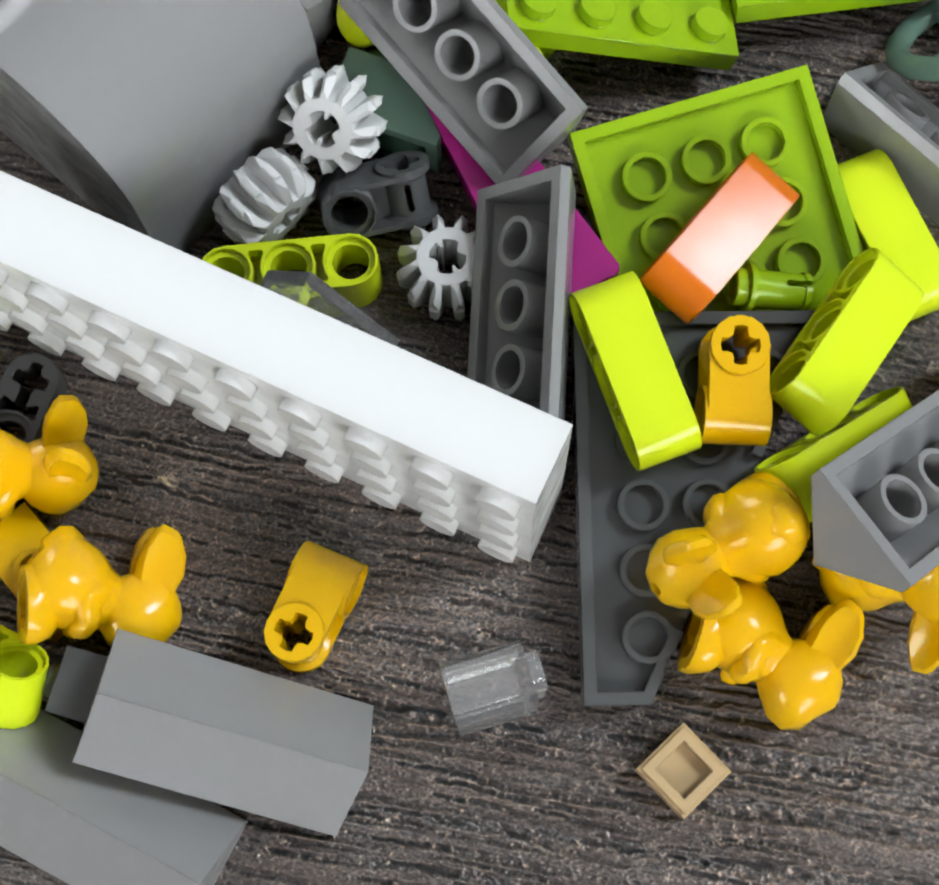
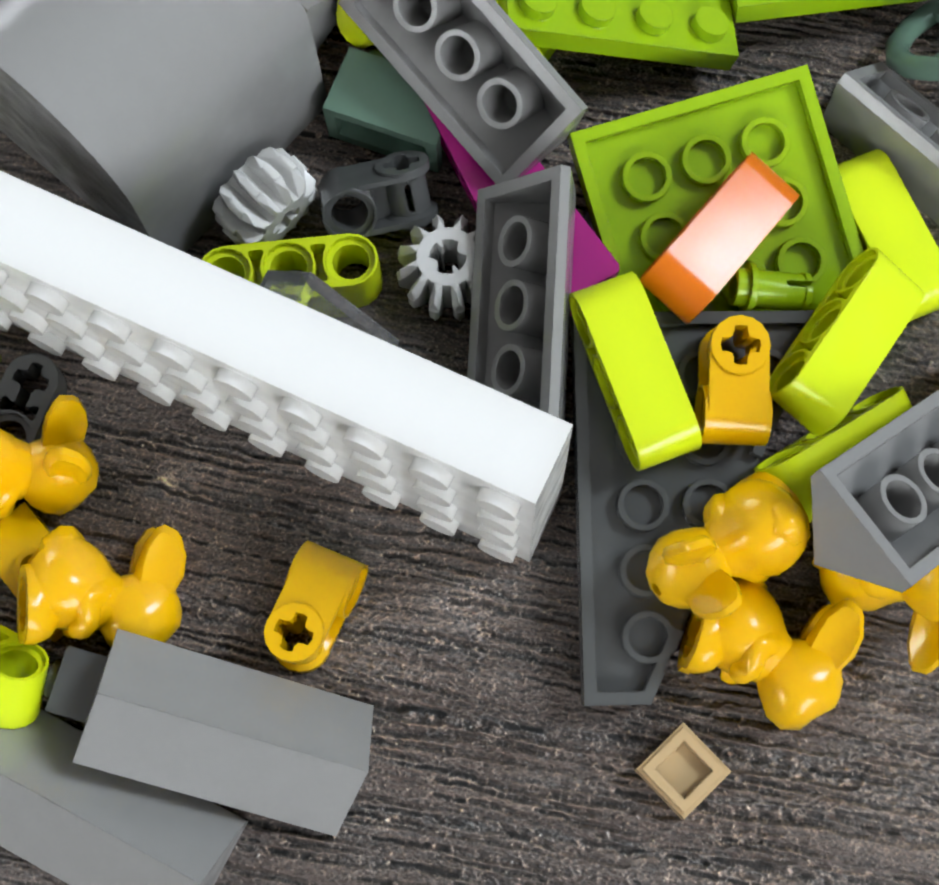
(332, 95): white gear -> none
(493, 686): clear brick -> none

